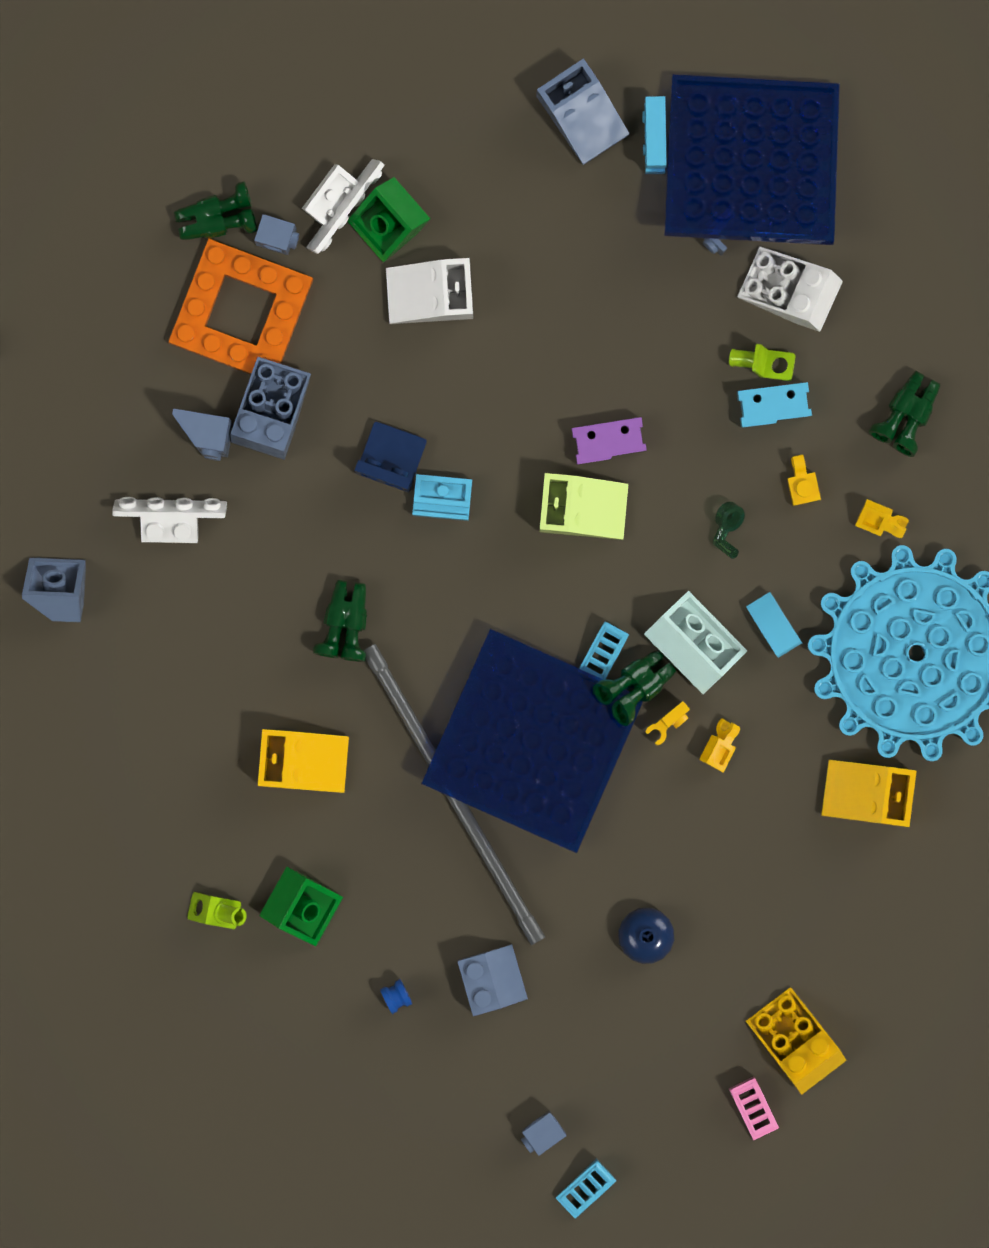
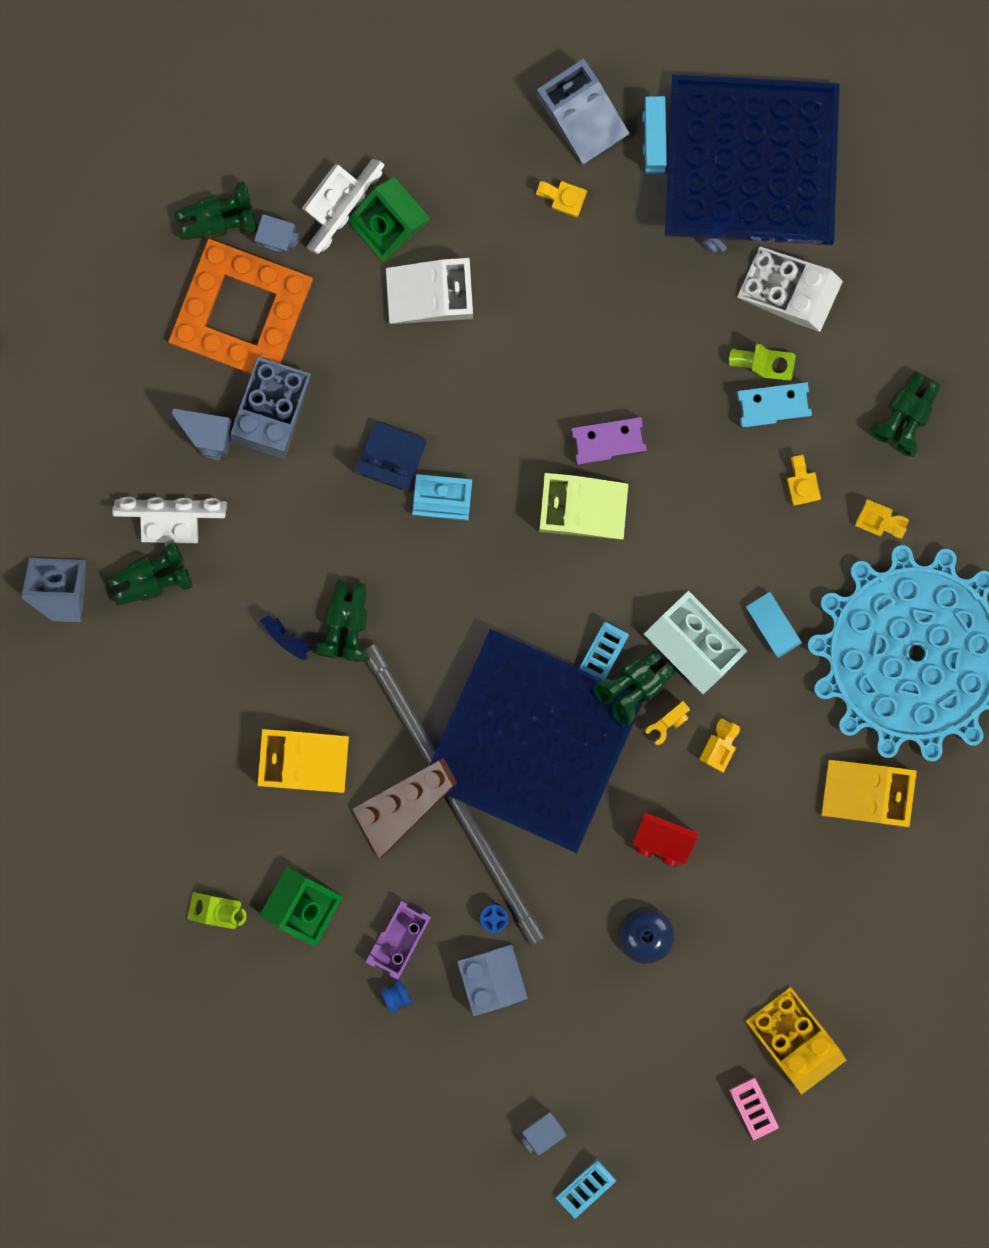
(143, 579): none -> dark green piece
(294, 646): none -> clear blue slope
(398, 940): none -> medium lavender piece
(399, 808): none -> wing
(494, 922): none -> blue wheel
(566, 198): none -> yellow plate
(664, 839): none -> red slope
(728, 518): clear green plate -> none

